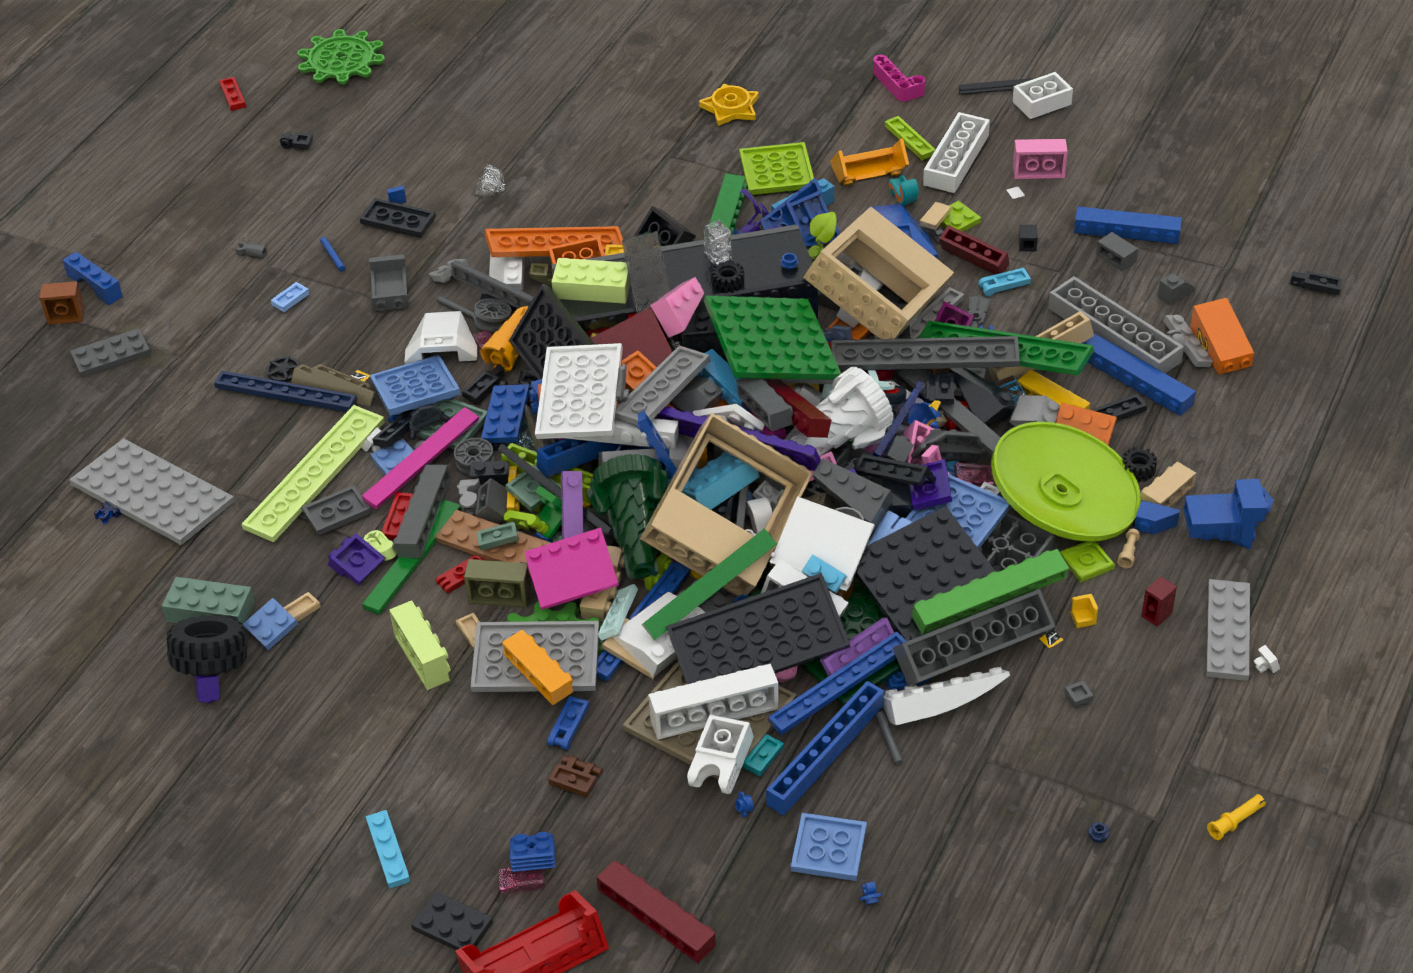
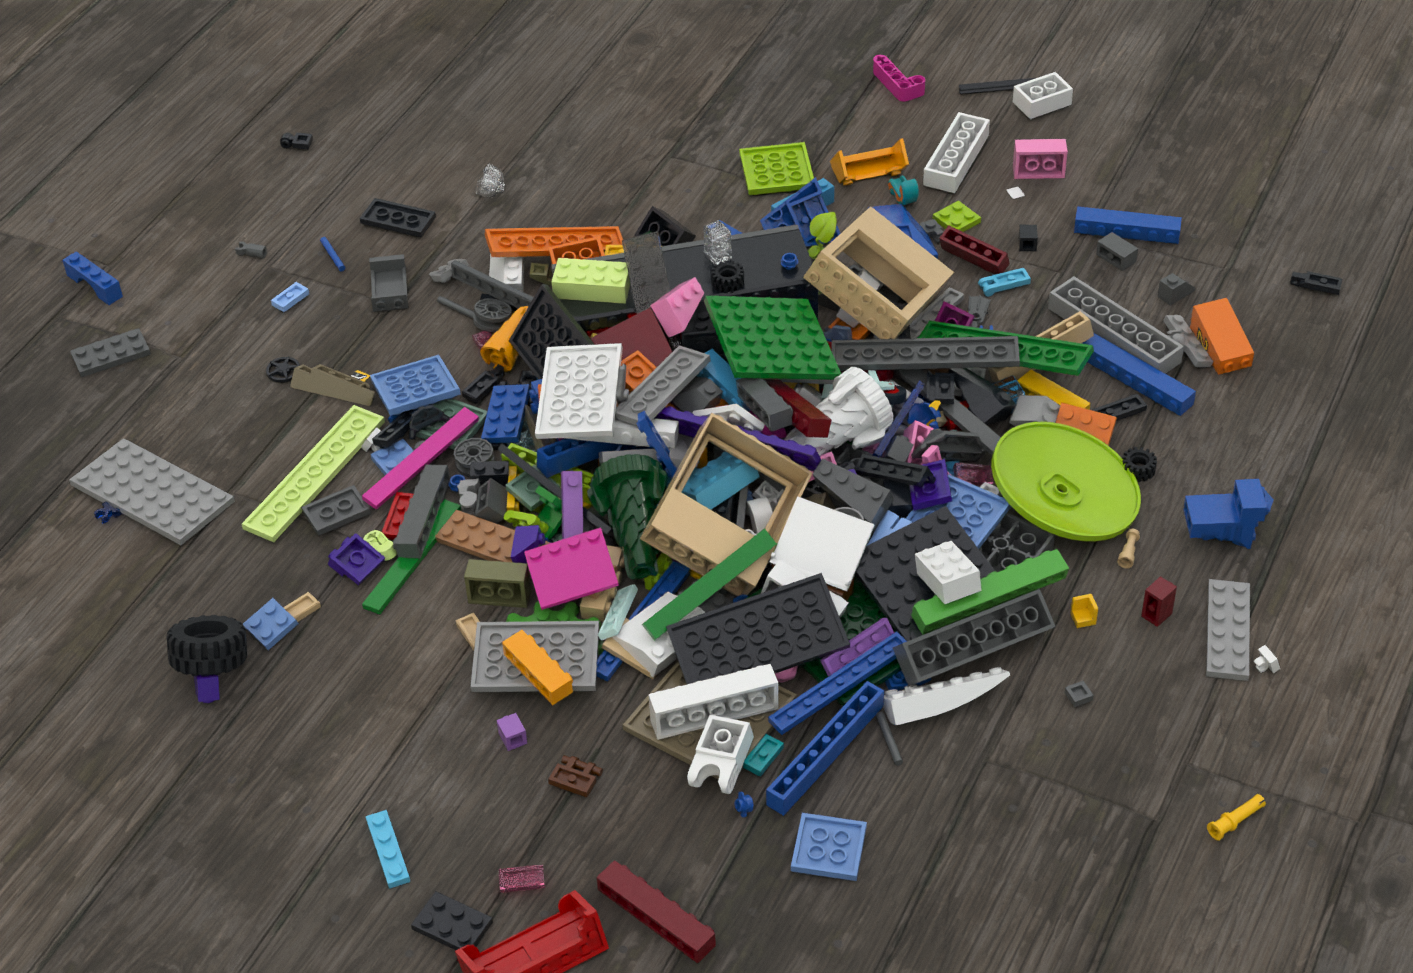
(62, 302): dark orange brick -> none
(200, 597): sand green brick -> none
(232, 93): red tile -> none
(285, 391): dark blue plate -> none
(341, 56): bright green plate -> none
(397, 195): blue tile -> none
(420, 644): yellowish green brick -> none
(440, 334): white wedge -> none
(454, 482): none -> blue plate
(454, 577): red hinge -> none
(497, 536): sand green plate -> none
(511, 731): none -> medium lavender brick
(526, 539): none -> dark purple slope
(532, 852): blue brick -> none
(568, 722): blue plate -> none
(729, 201): green brick -> none
(730, 104): yellow plate -> none
(754, 226): dark purple plant -> none
(832, 576): medium azure plate -> none
(869, 891): blue plate -> none
(911, 138): lime plate -> none
(935, 215): tan tile -> none
(948, 572): none -> white brick
(1051, 639): sticker -> none
(1087, 560): lime tile -> none
(1098, 836): dark blue plate -> none
(1155, 518): blue slope -> none
(1169, 486): tan brick -> none

